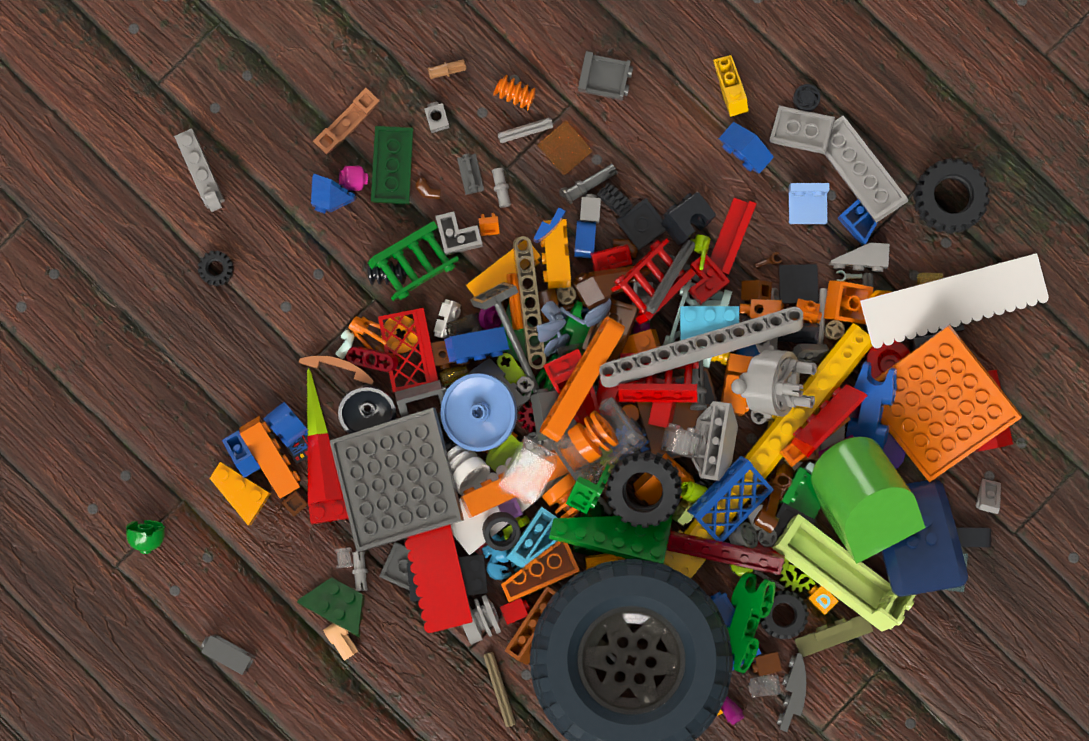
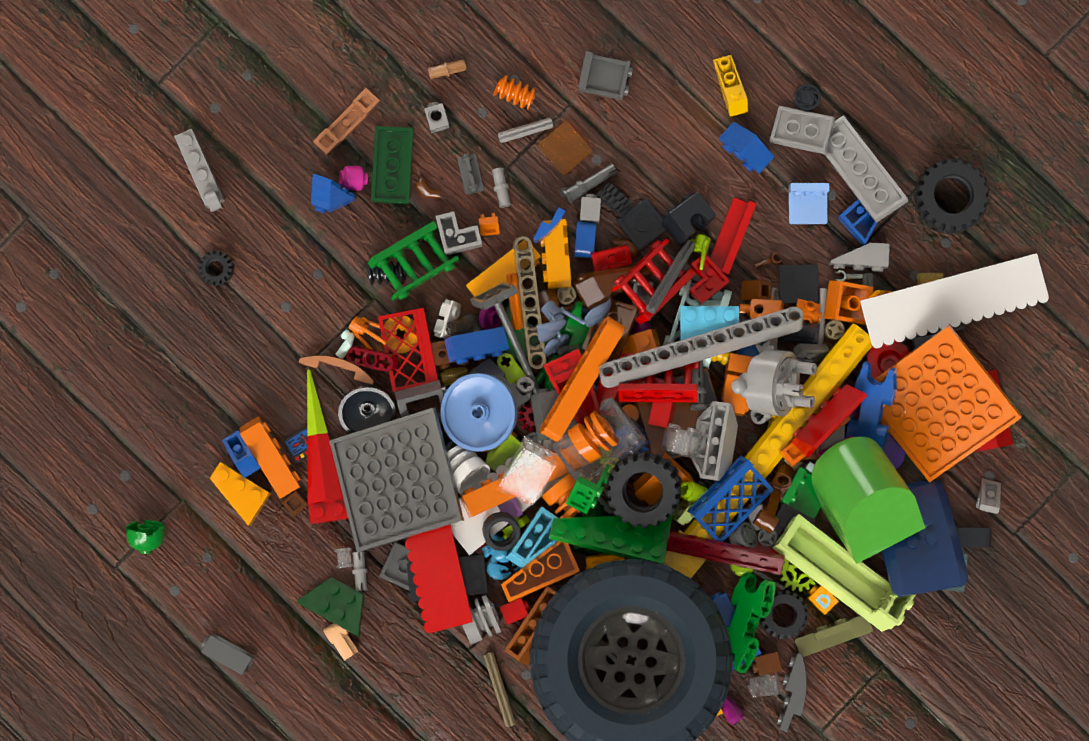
(285, 424): blue brick -> none

